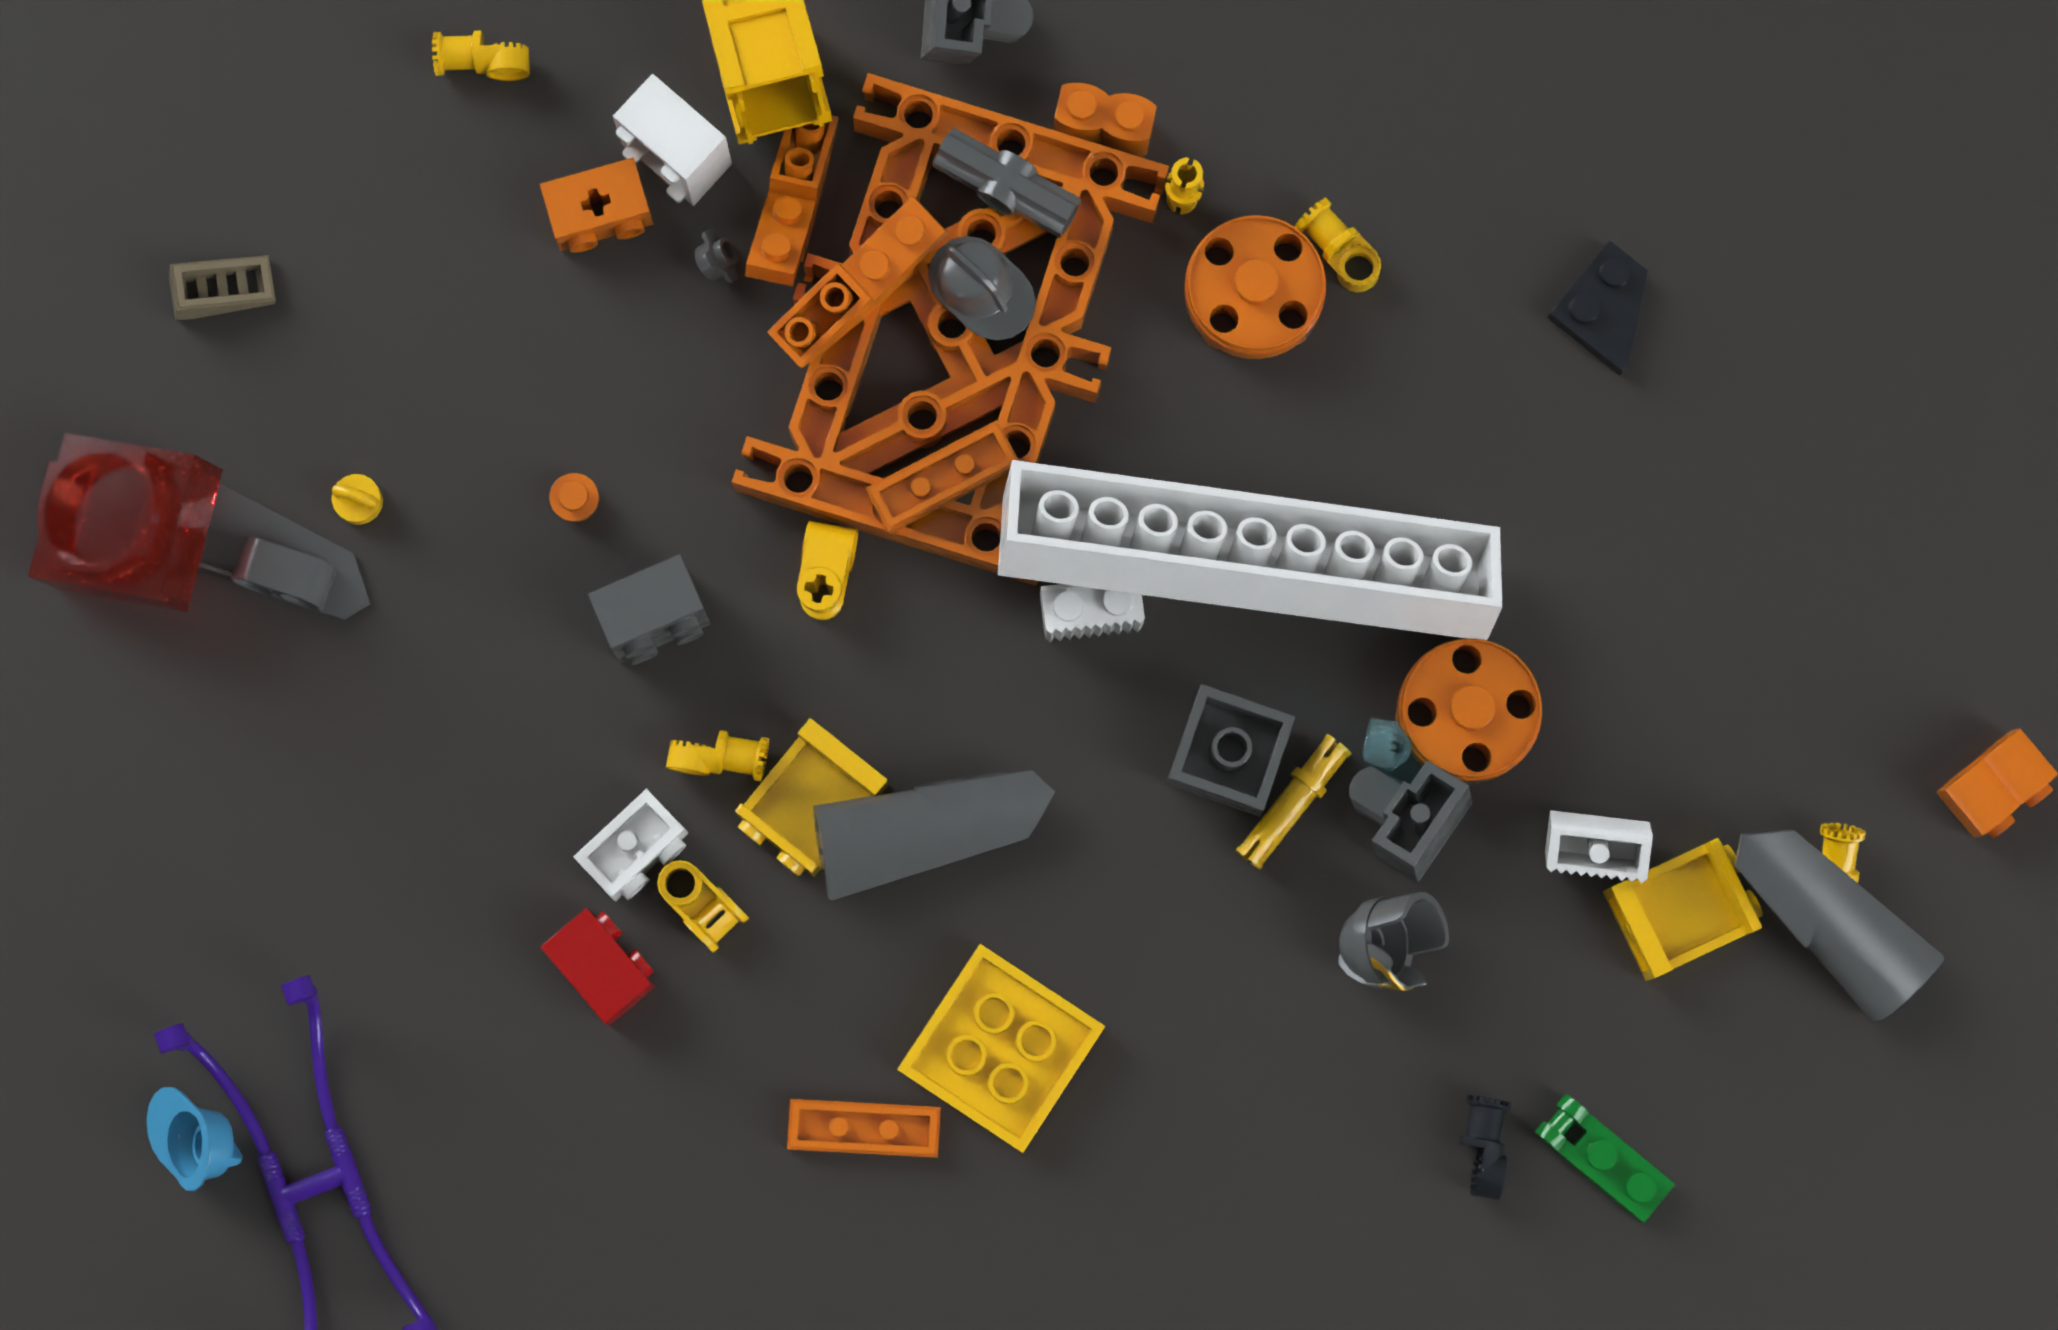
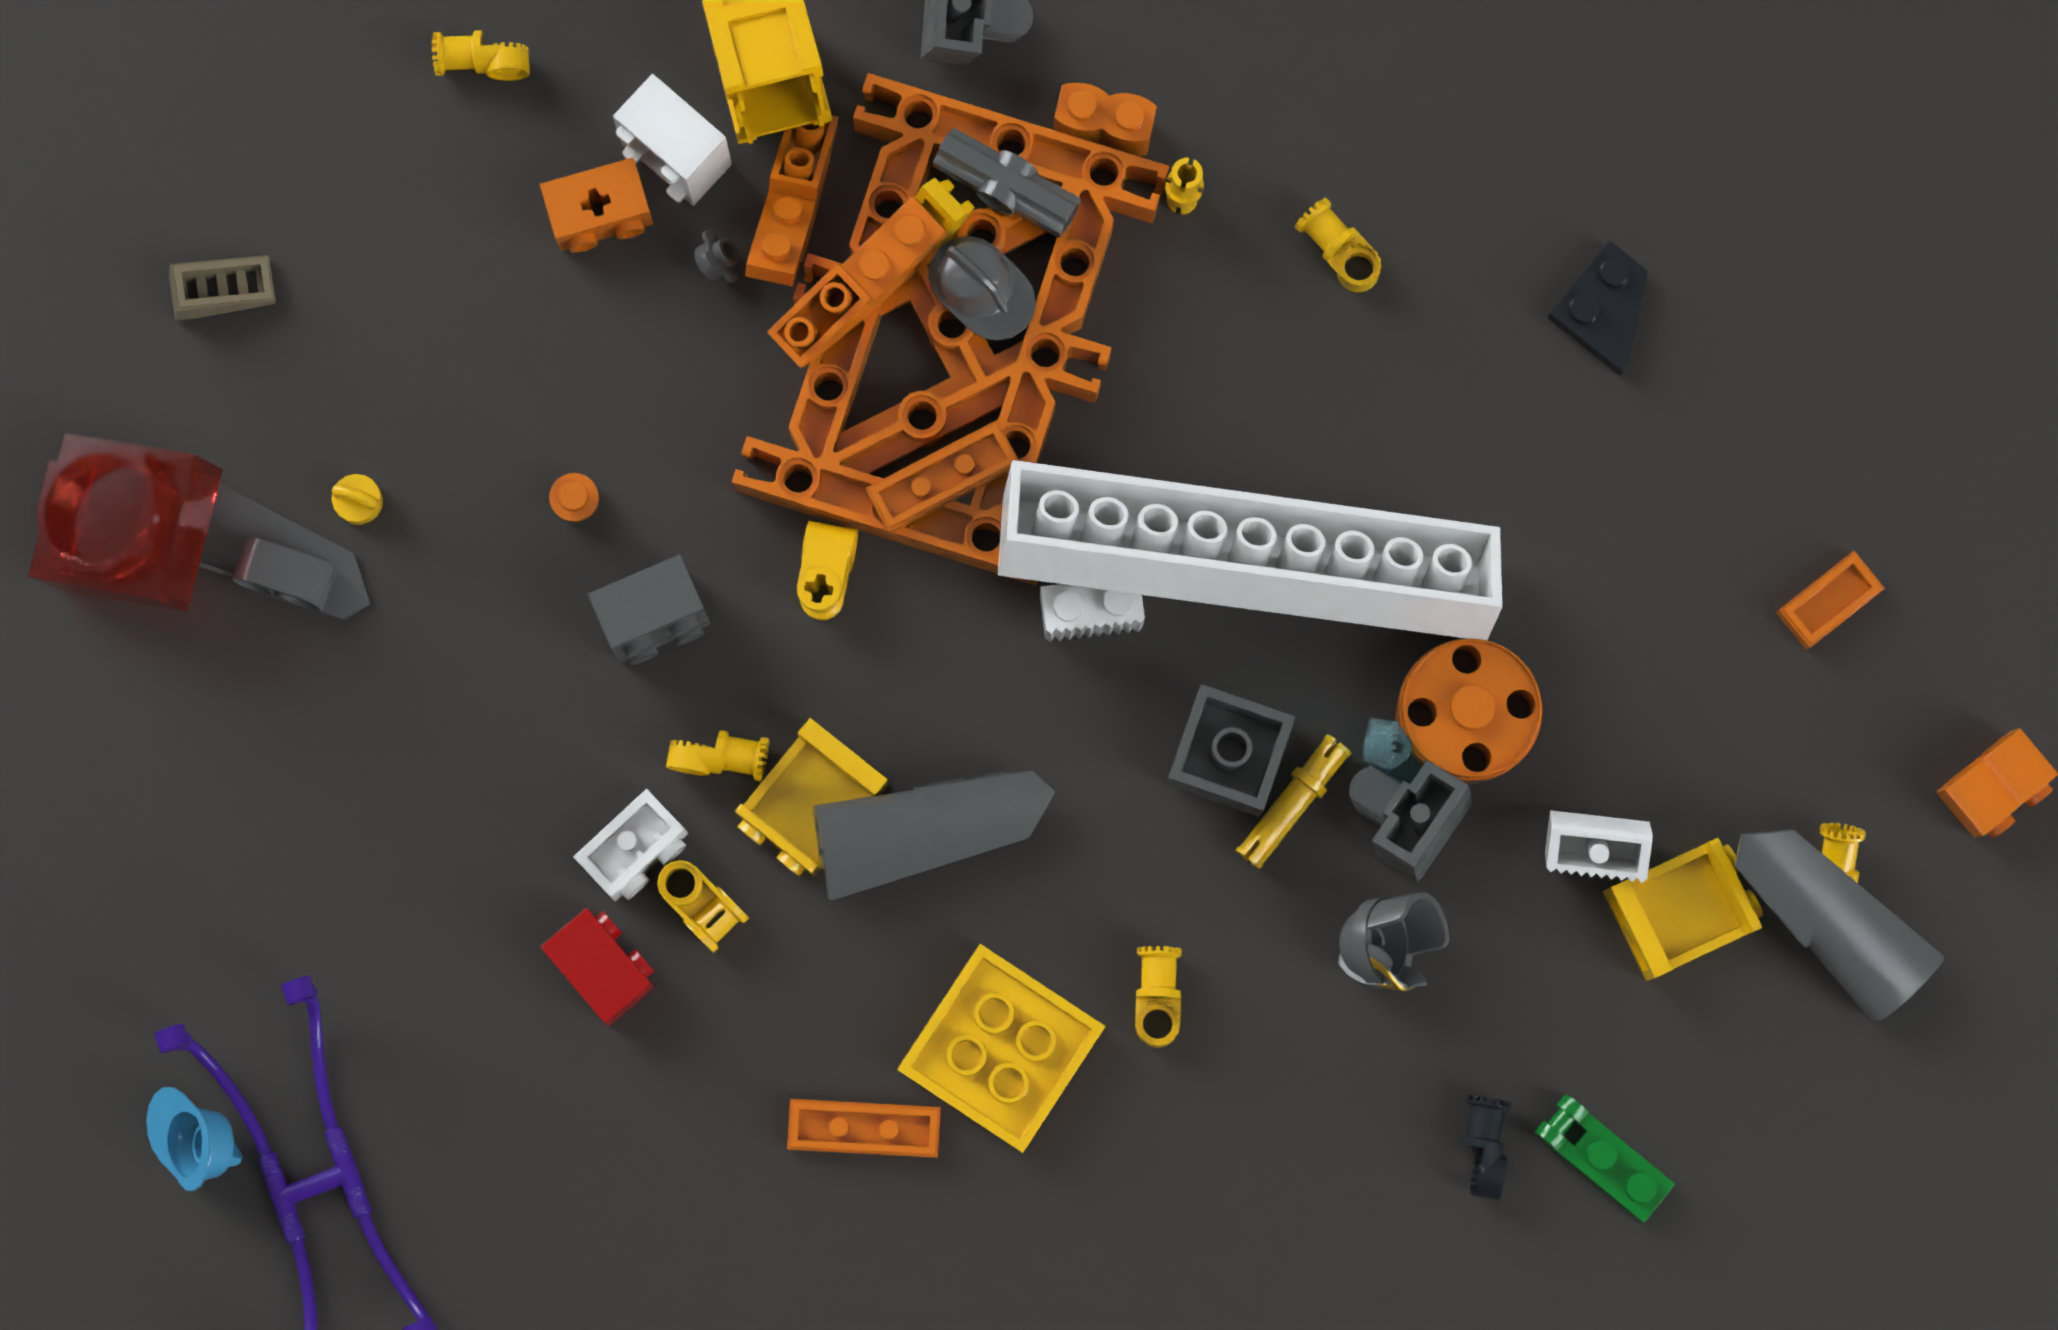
(943, 206): none -> yellow tile
(1158, 991): none -> yellow connector
(1255, 287): orange piece -> none
(1830, 600): none -> orange tile

